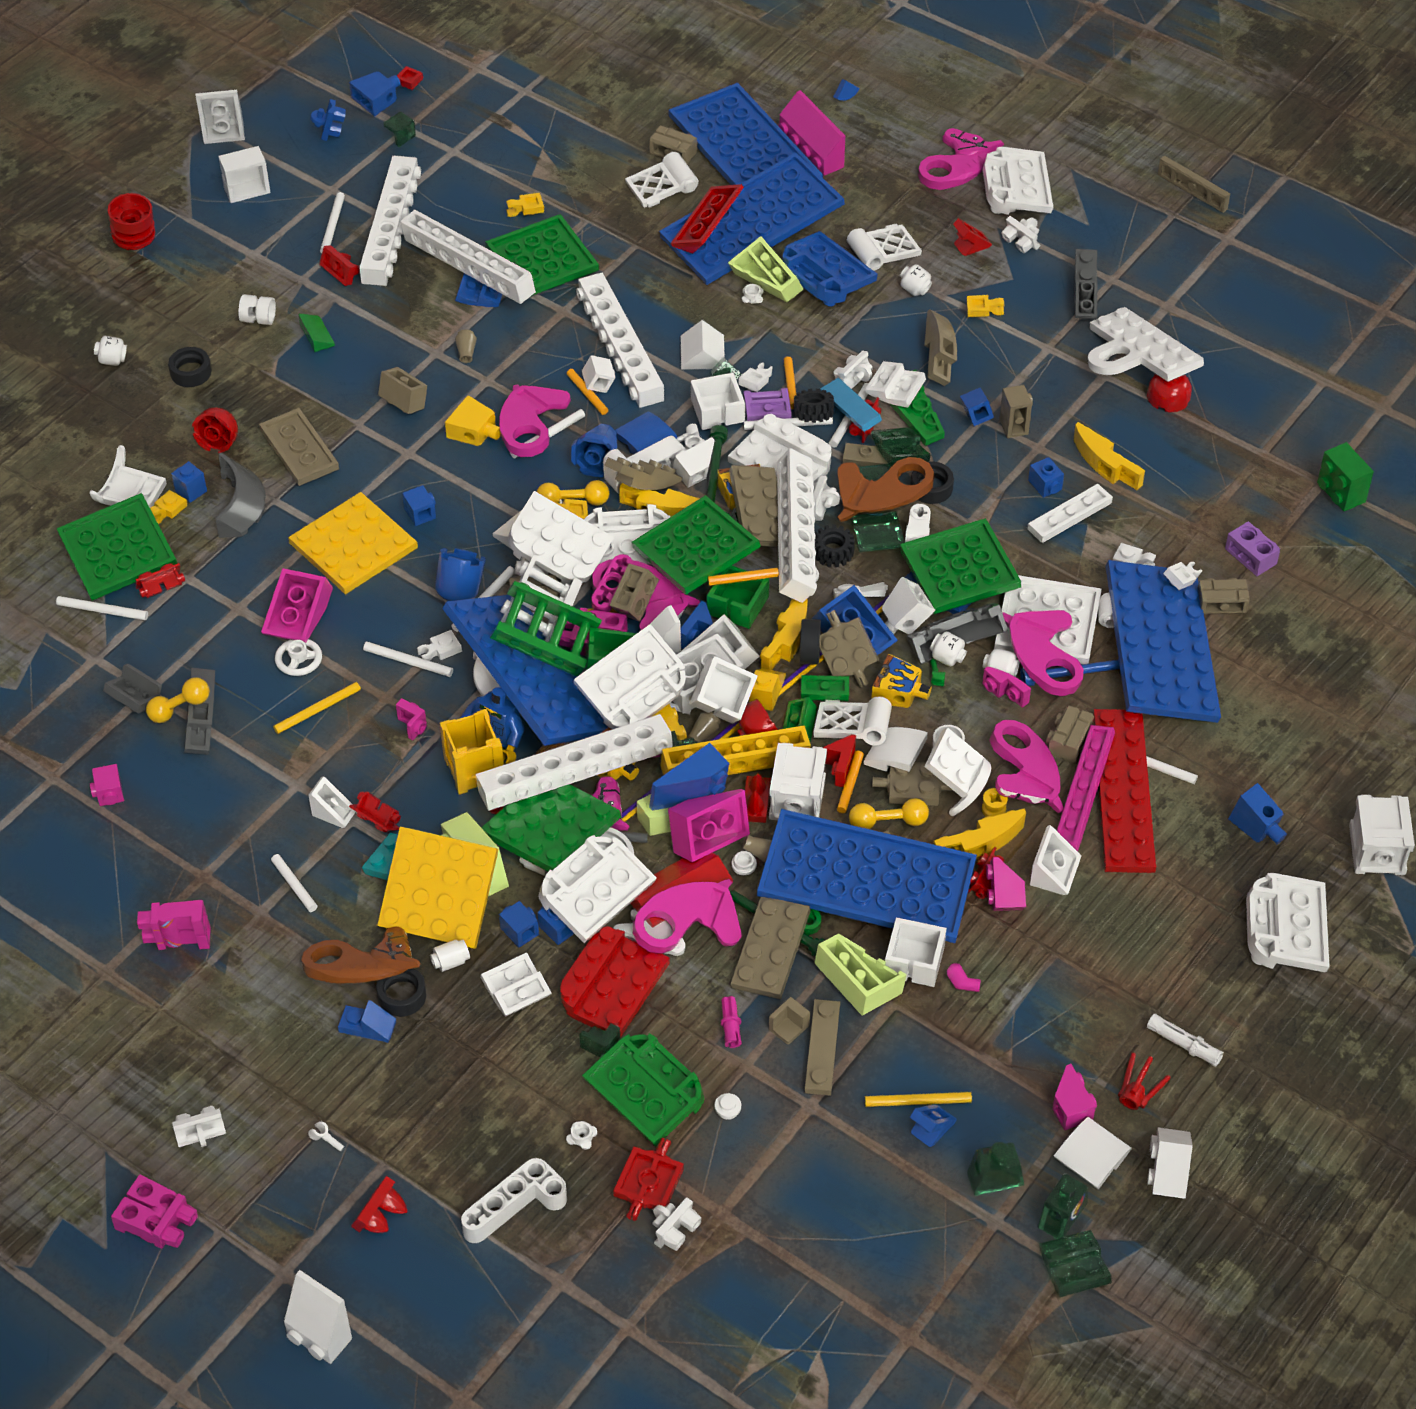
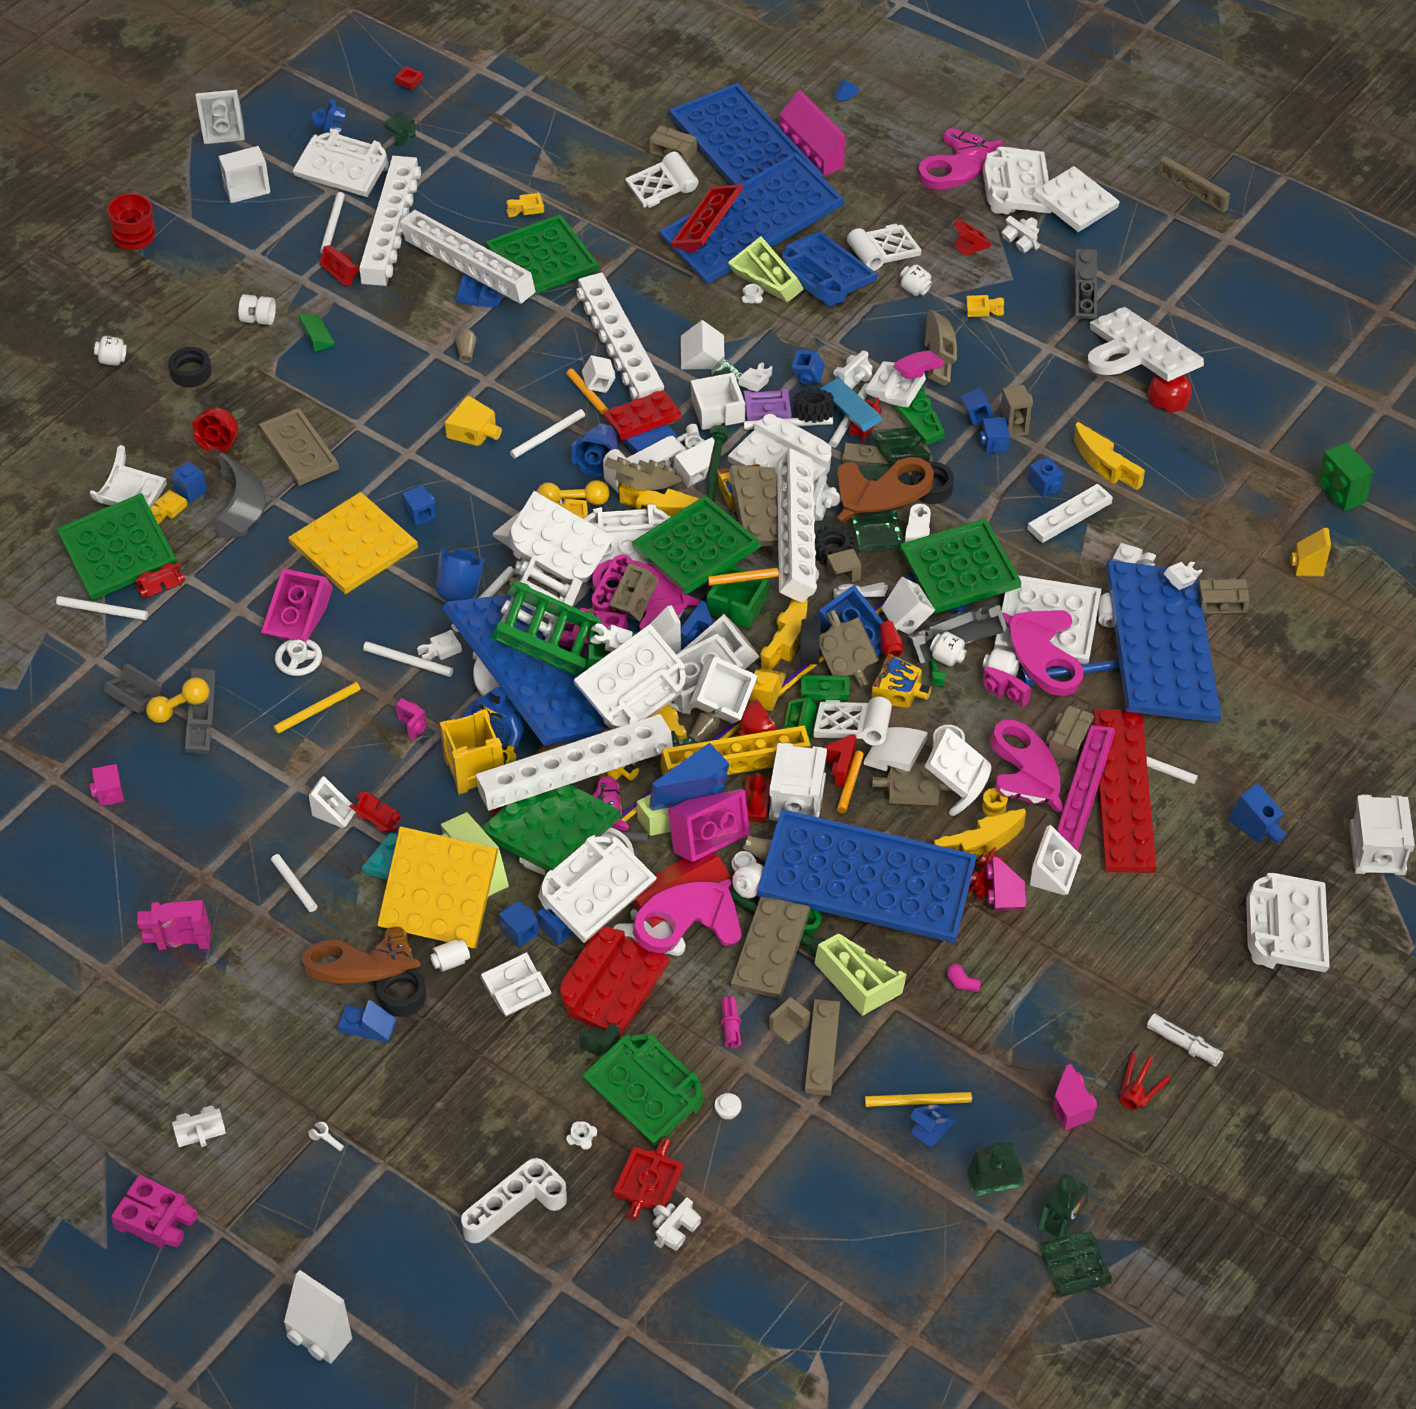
(342, 162): none -> white plate
(374, 91): blue torso -> none
(385, 1198): red tile -> none
(402, 390): dark tan brick -> none
(520, 417): dark pink animal -> none
(611, 636): none -> white plate
(642, 415): none -> red plate
(747, 880): none -> white head
(790, 380): light orange bar -> none
(808, 366): none -> blue brick
(845, 562): none -> dark tan panel
(890, 640): none -> red cone
(913, 812): yellow piece -> none
(916, 950): white piece -> none
(917, 363): none -> dark pink slope
(995, 435): none -> blue brick
(1076, 199): none -> white plate
(1092, 1152): white slope -> none
(1172, 1162): white brick -> none
(1252, 548): medium lavender brick -> none
(1312, 554): none -> yellow slope

